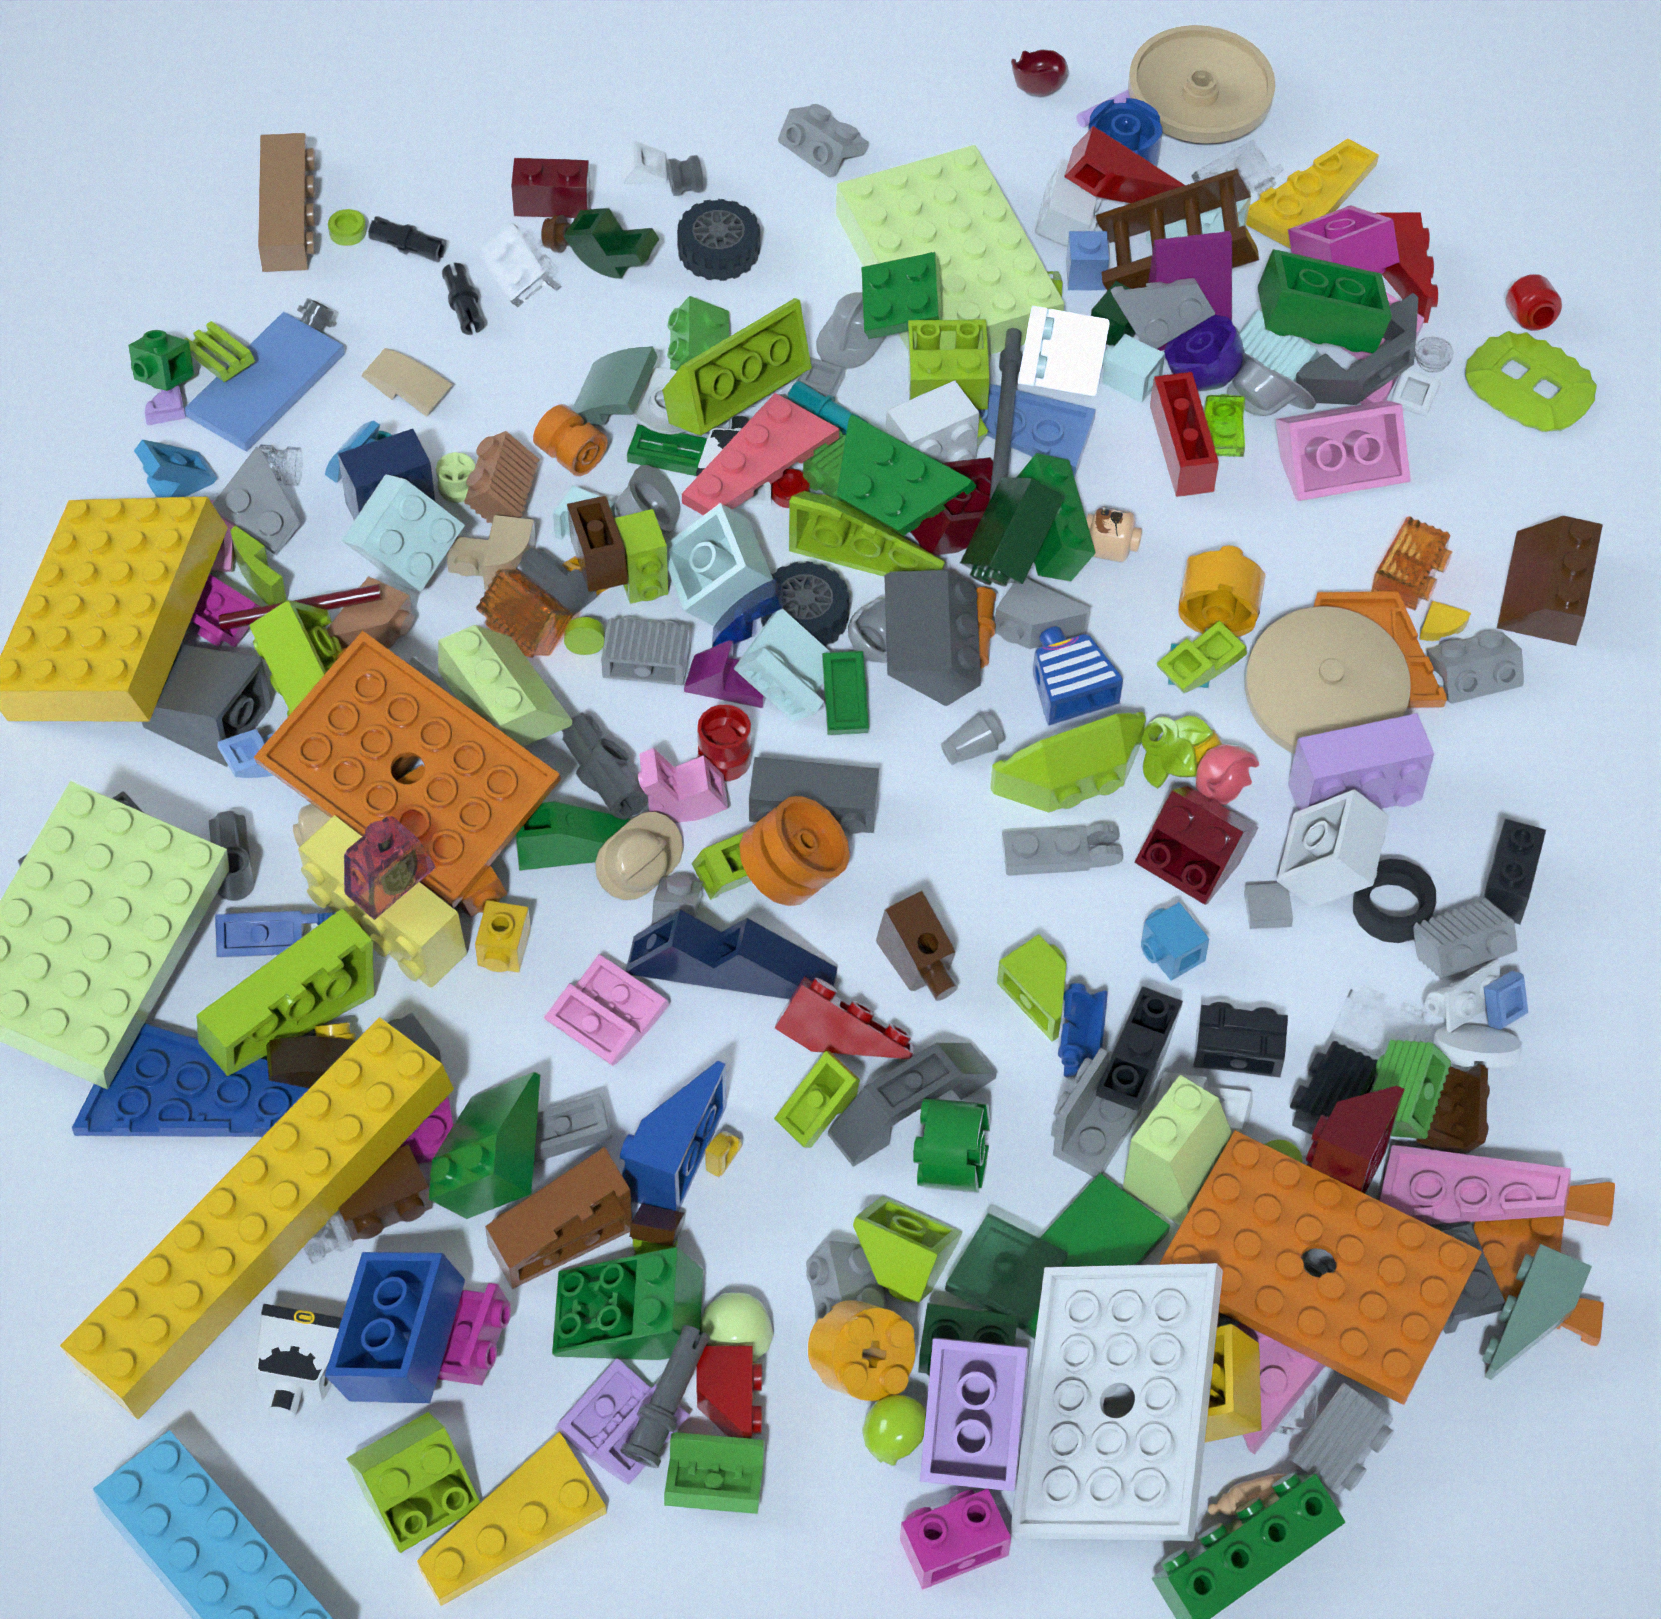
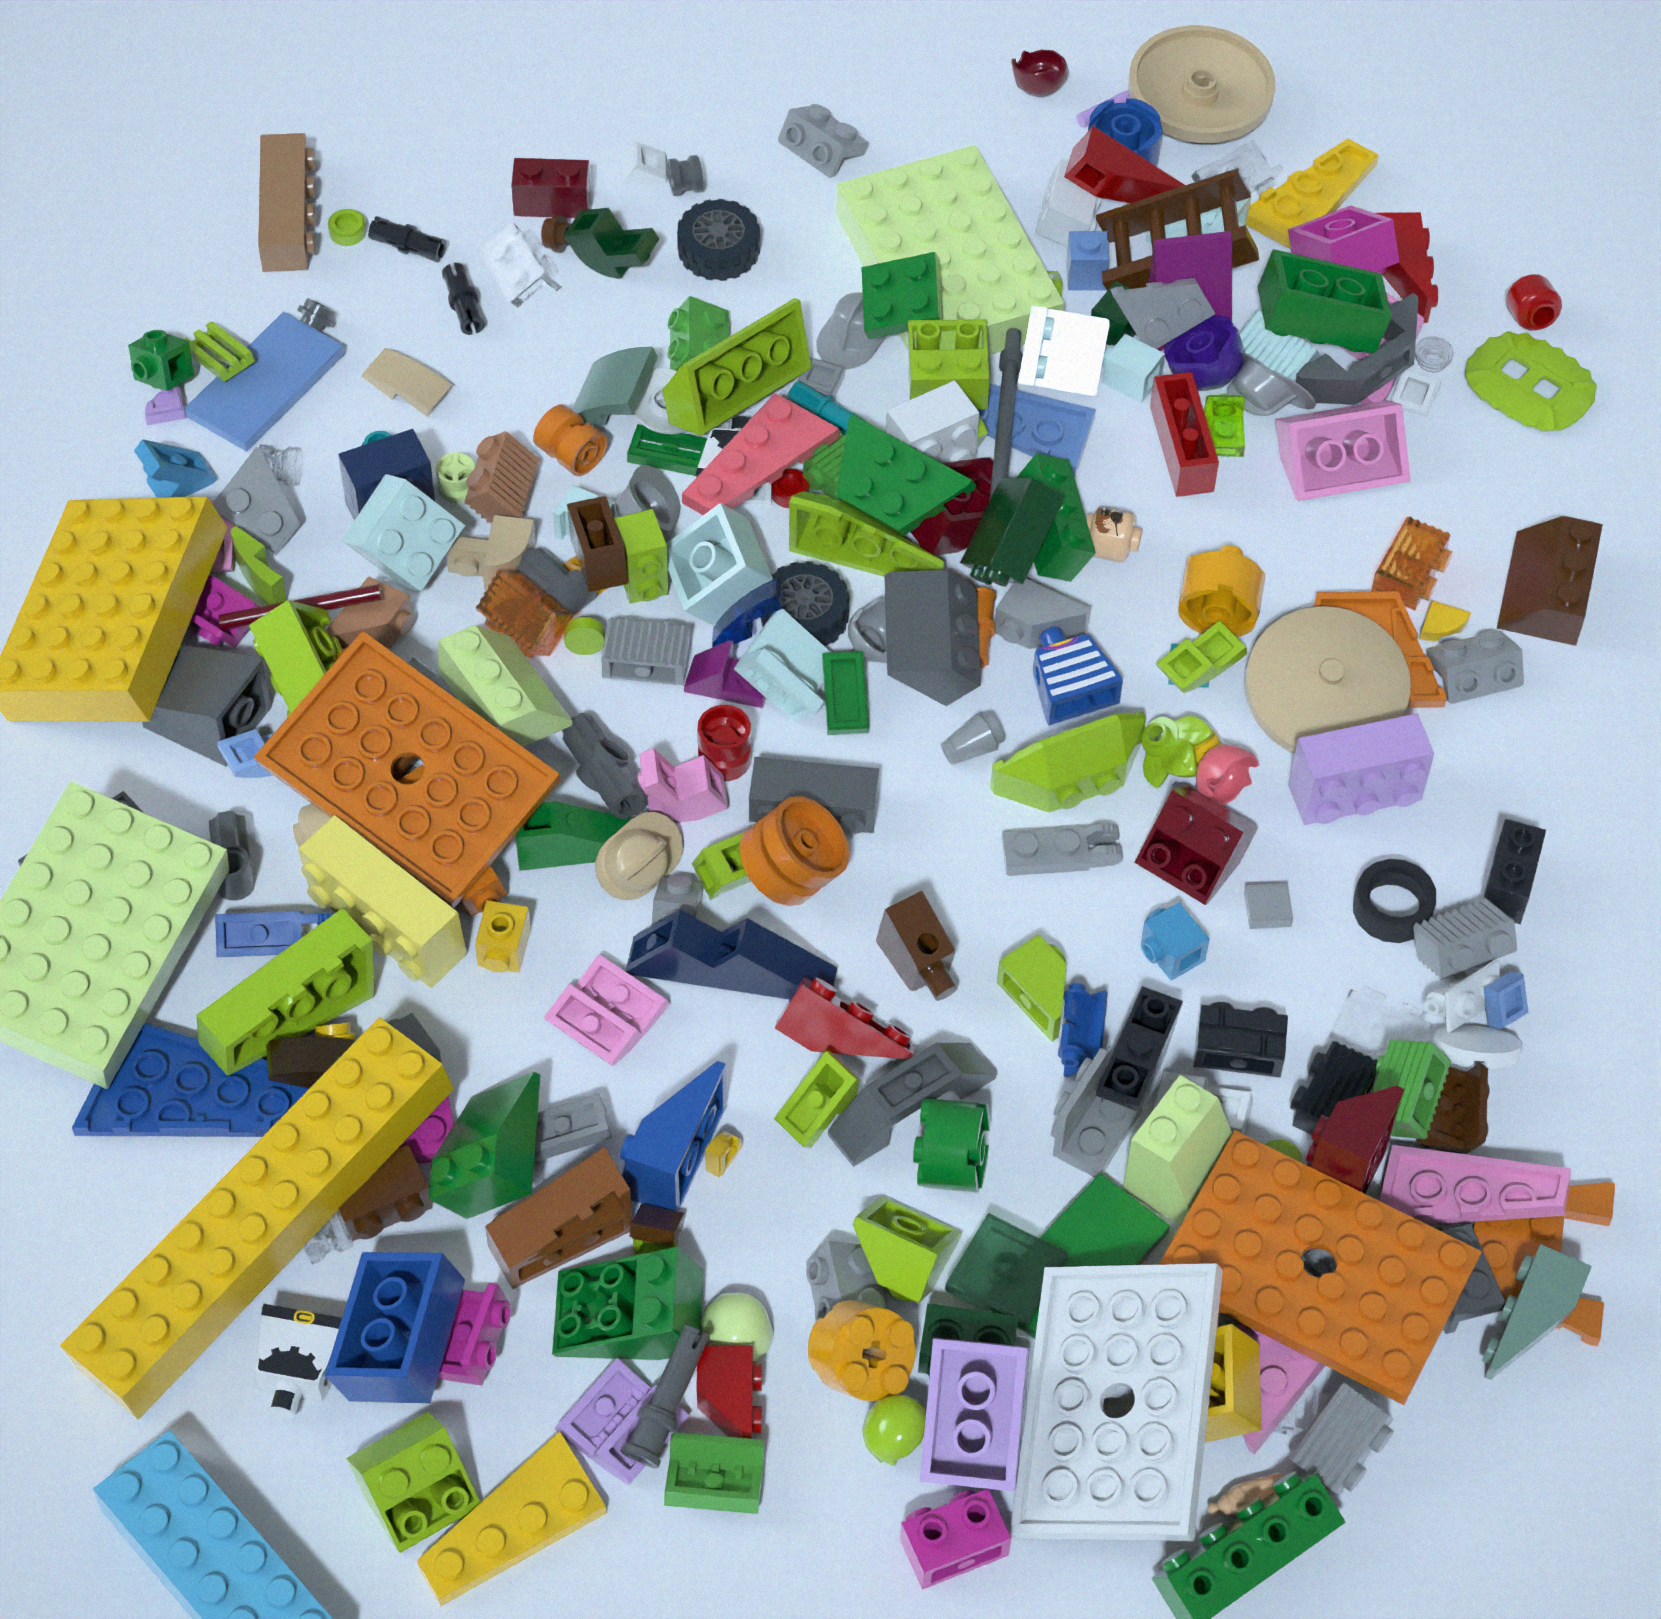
(363, 435): dark azure slope -> none
(384, 866): clear pink torso -> none
(1333, 848): white brick -> none

